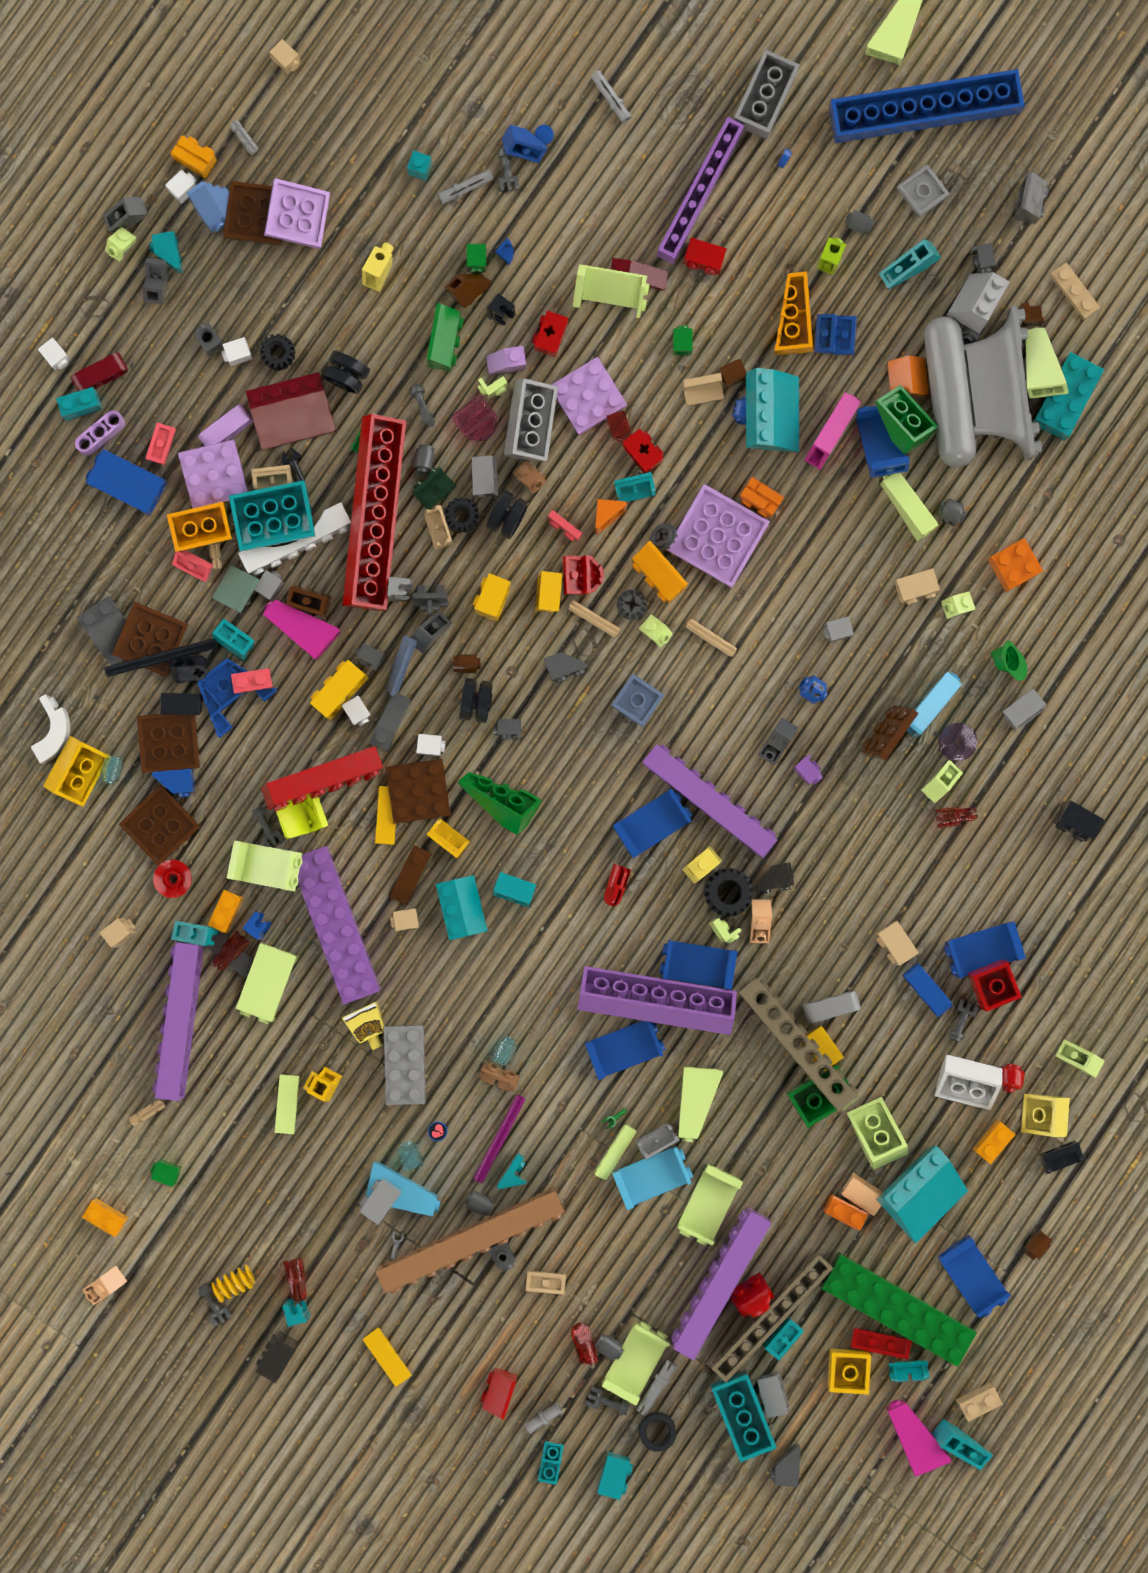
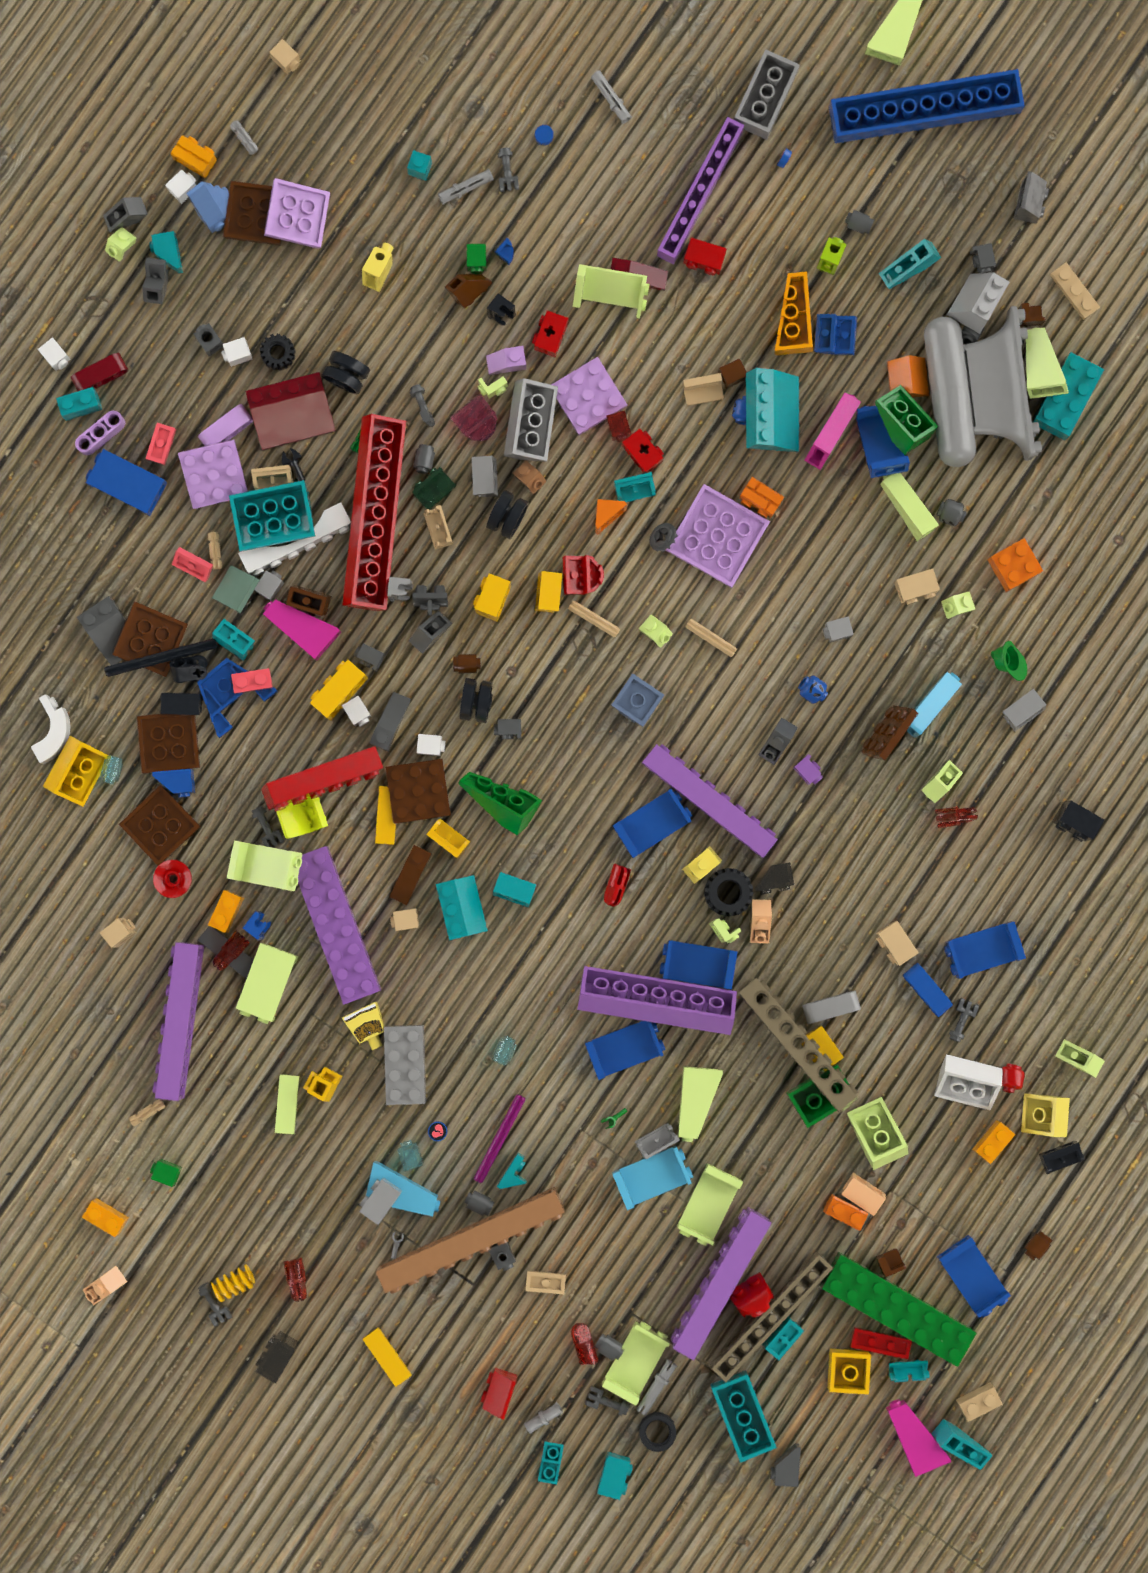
(193, 933): teal hinge -> none
(200, 526): light orange slope -> none
(295, 1314): teal hinge -> none
(400, 665): sand blue slope -> none
(444, 338): green slope -> none
(461, 526): black tyre -> none
(507, 1079): medium nougat hinge -> none
(523, 144): blue slope -> none
(559, 522): coral plate -> none
(563, 665): dark grey slope -> none
(615, 1152): yellowish green slope -> none
(637, 612): dark grey gear -> none
(659, 573): light orange slope -> none
(682, 340): green brick -> none
(773, 1395): light grey hinge -> none
(890, 1262): none -> reddish brown panel
(923, 191): light grey tile -> none
(923, 1193): teal slope -> none
(948, 743): clear purple dish -> none
(994, 985): red brick -> none

